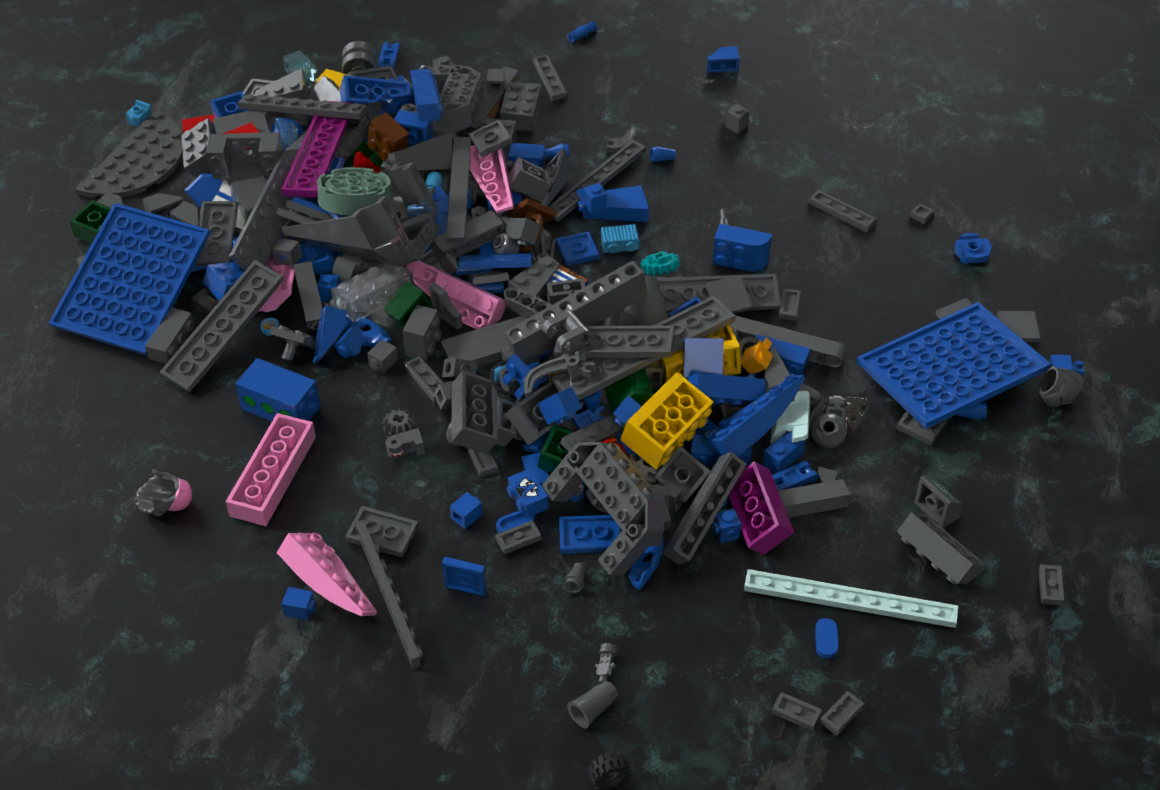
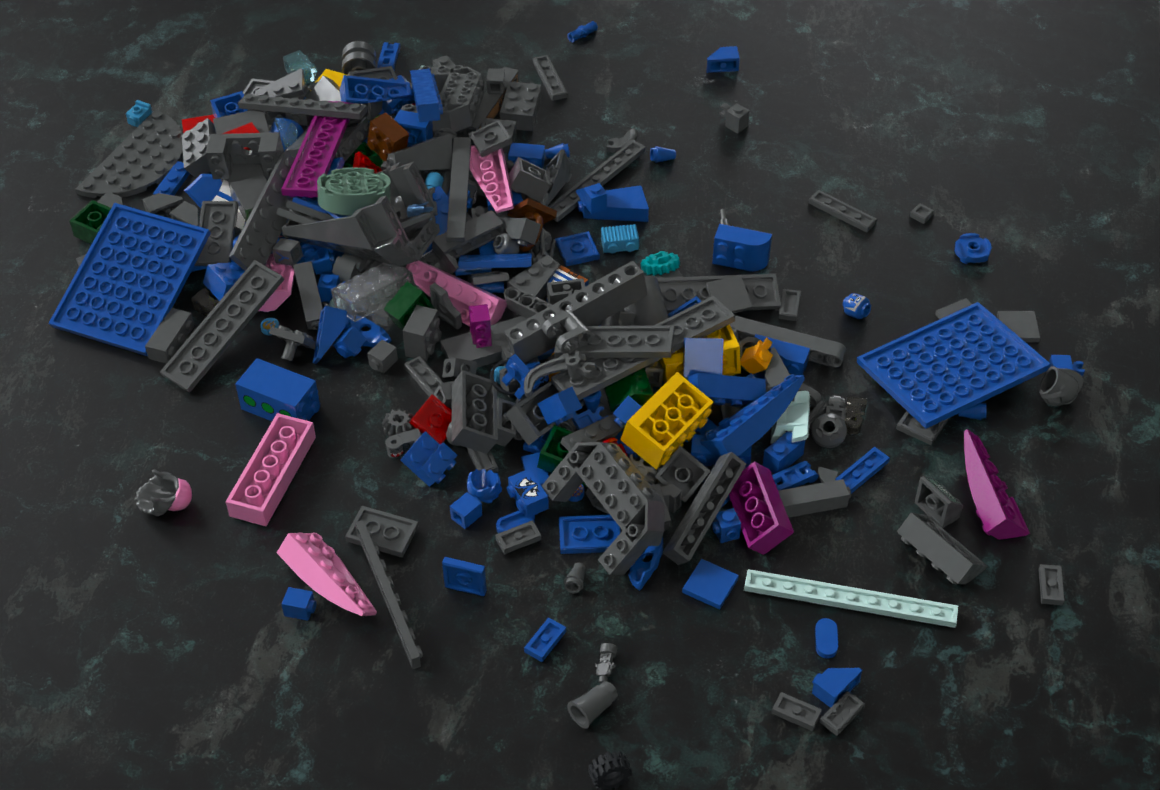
(173, 180): none -> blue plate
(429, 459): none -> blue plate
(433, 418): none -> red tile
(480, 325): none -> magenta window
(484, 485): none -> blue hair
(545, 639): none -> blue plate
(710, 584): none -> blue tile
(835, 683): none -> blue slope
(856, 306): none -> blue head
(864, 469): none -> blue plate
(994, 507): none -> magenta wedge

